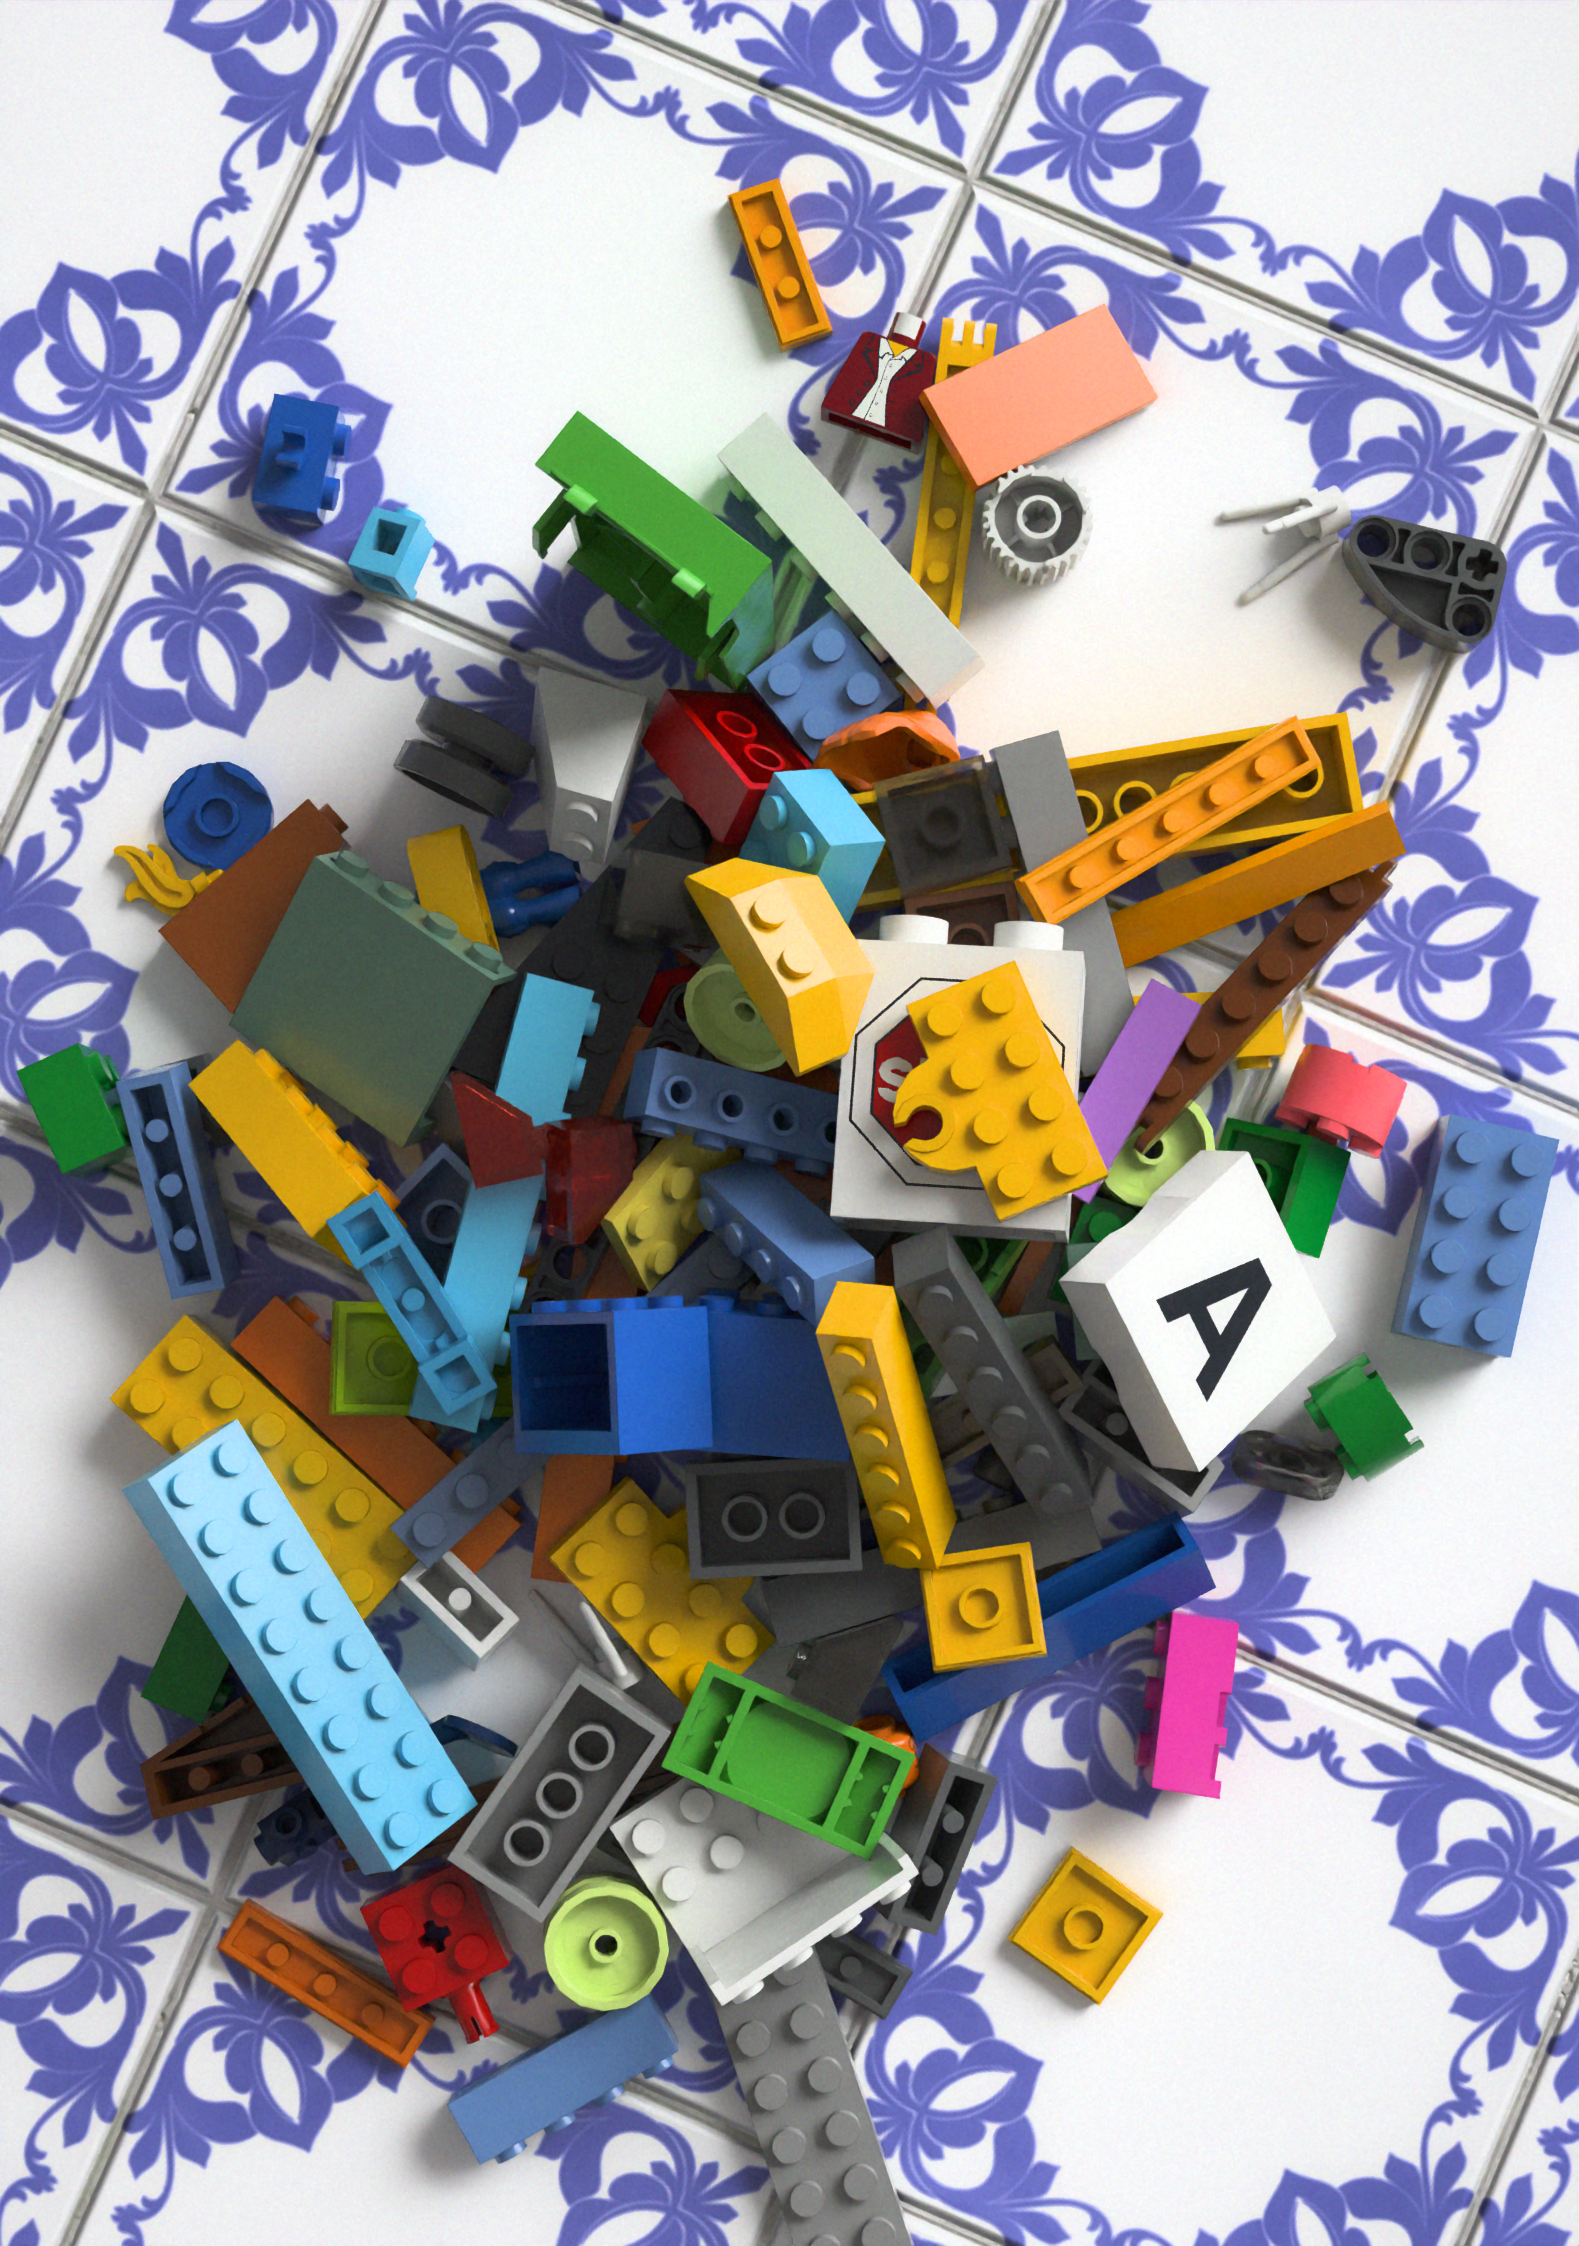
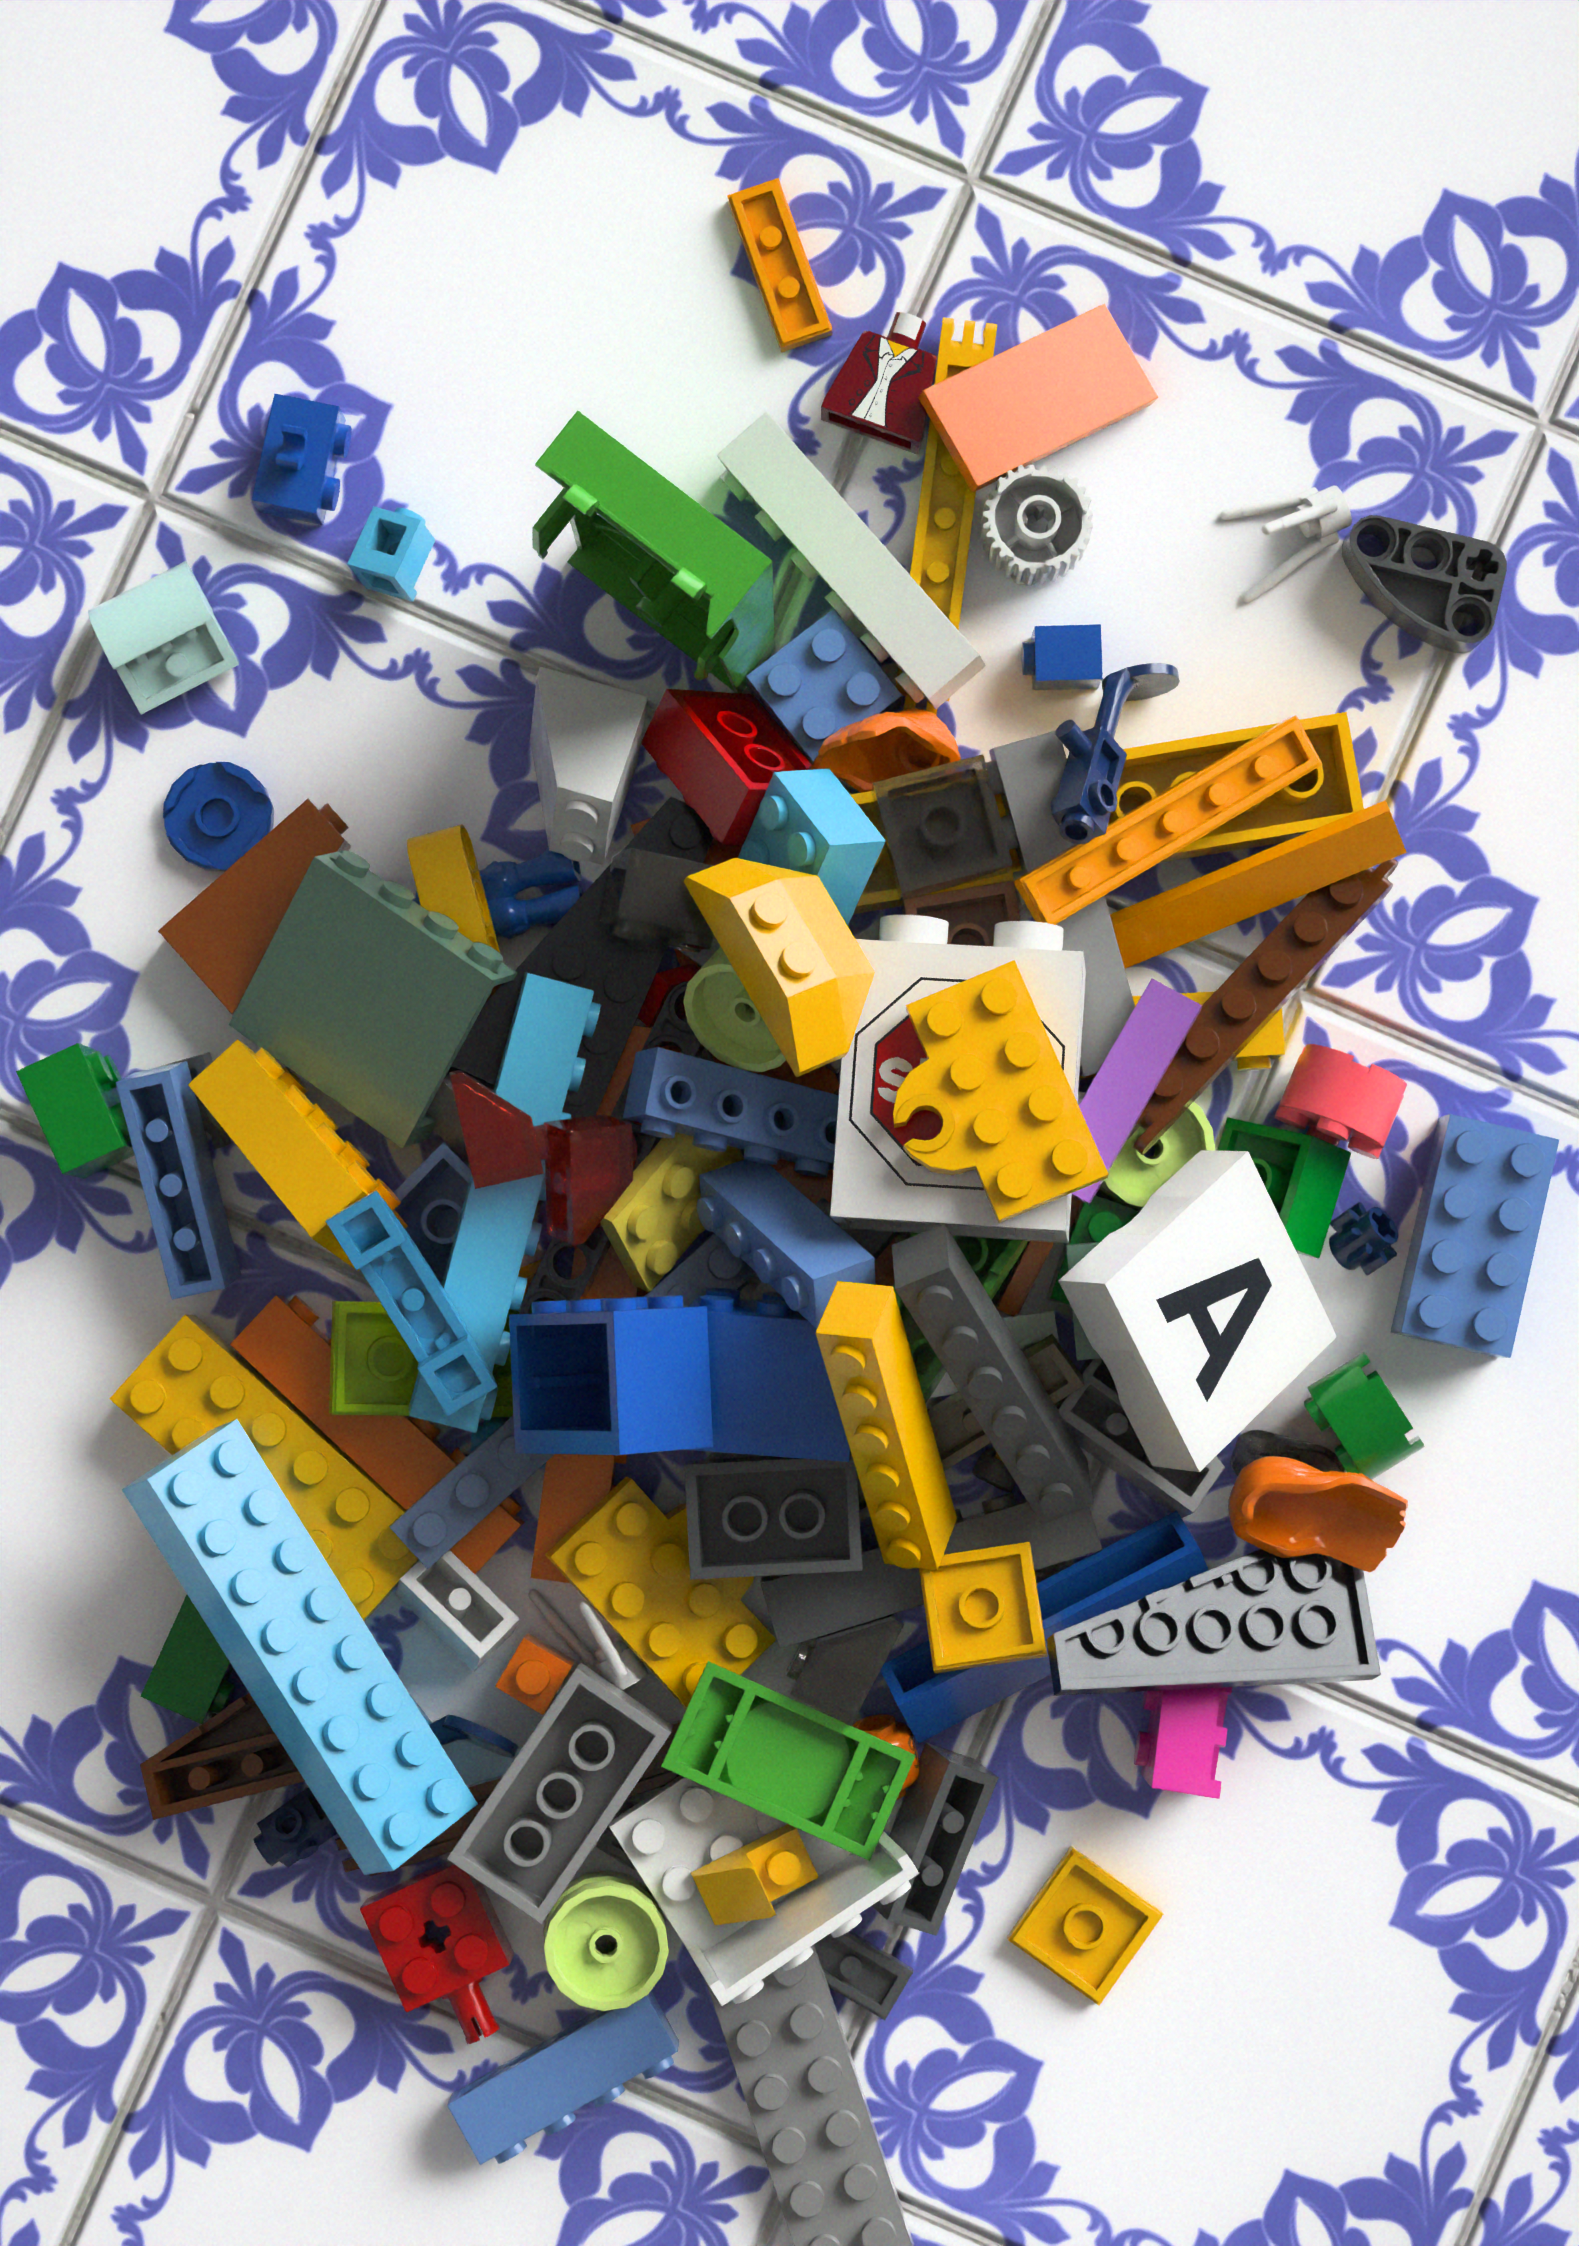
(159, 881): yellow piece -> none
(162, 637): none -> light aqua brick
(325, 1982): orange tile -> none
(468, 750): dark grey wheel -> none
(535, 1673): none -> orange brick
(749, 1878): none -> yellow slope
(1064, 657): none -> blue brick
(1094, 756): none -> dark blue piece
(1227, 1627): none -> wing
(1308, 1511): none -> orange hair
(1363, 1238): none -> dark blue gear

